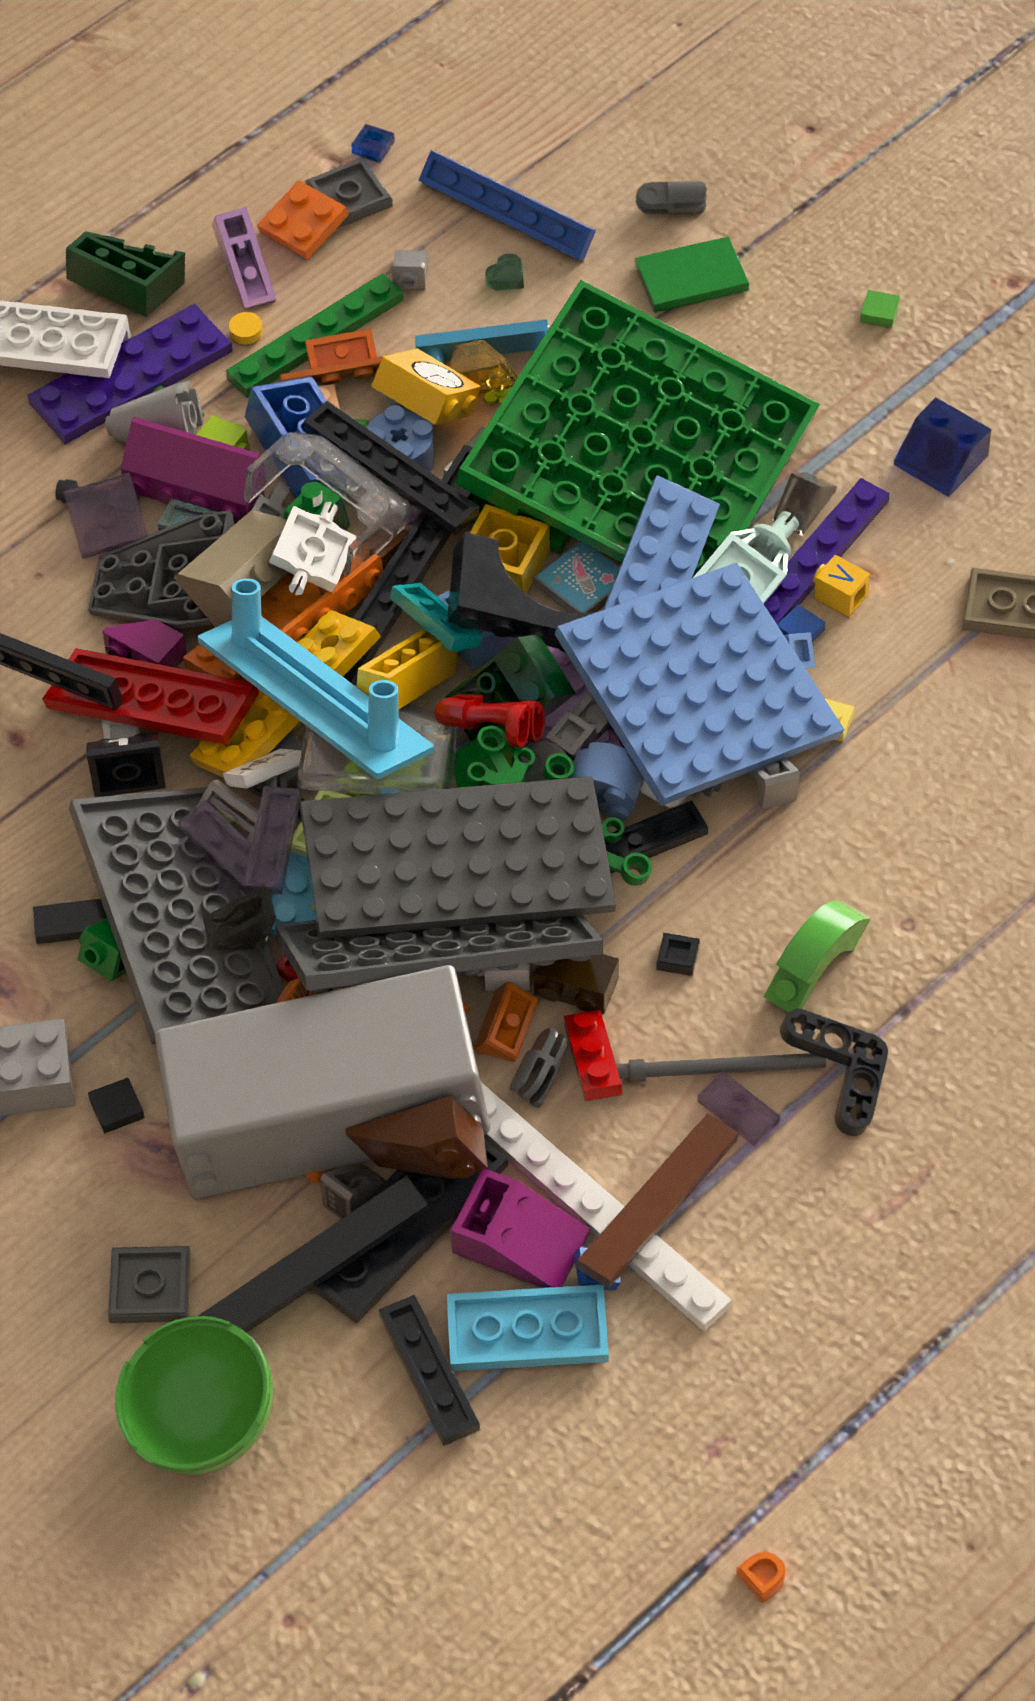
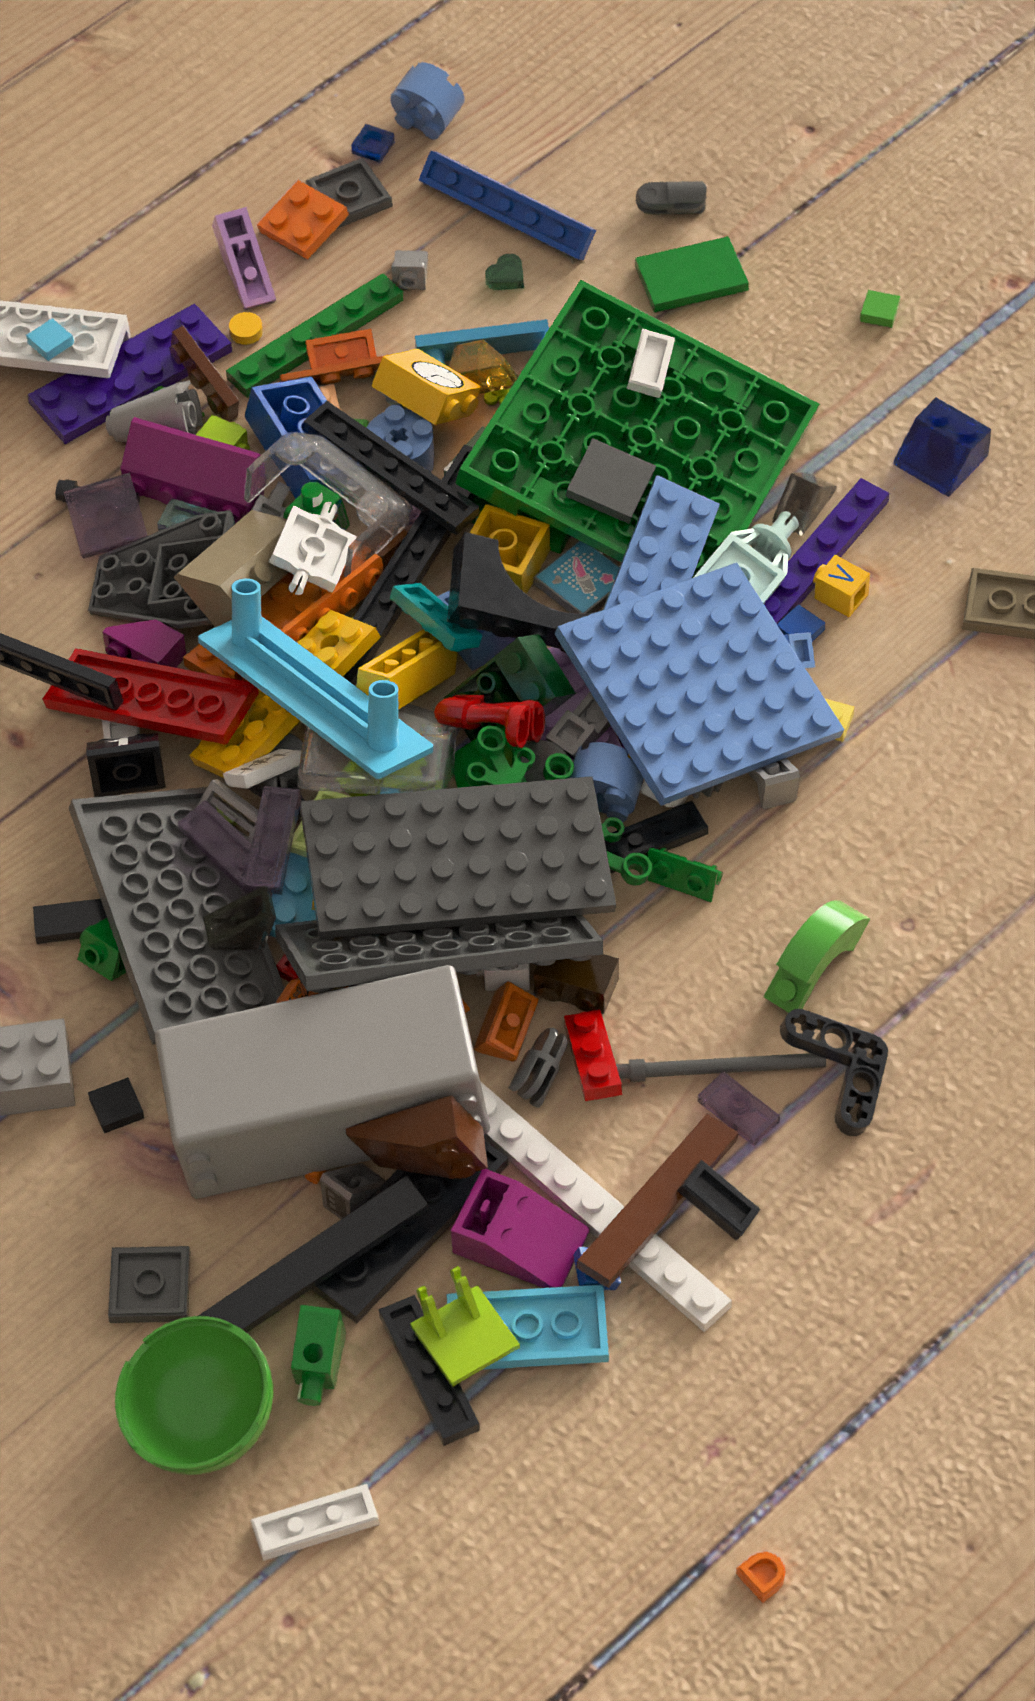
(50, 339): none -> medium azure tile
(124, 273): dark green wedge -> none
(203, 374): none -> reddish brown plate
(315, 1522): none -> white tile
(317, 1352): none -> green torso
(426, 100): none -> medium blue brick
(464, 1332): none -> lime plate
(610, 481): none -> dark grey tile
(650, 363): none -> white tile
(678, 954): black tile -> none
(683, 875): none -> green hinge
(718, 1200): none -> black tile

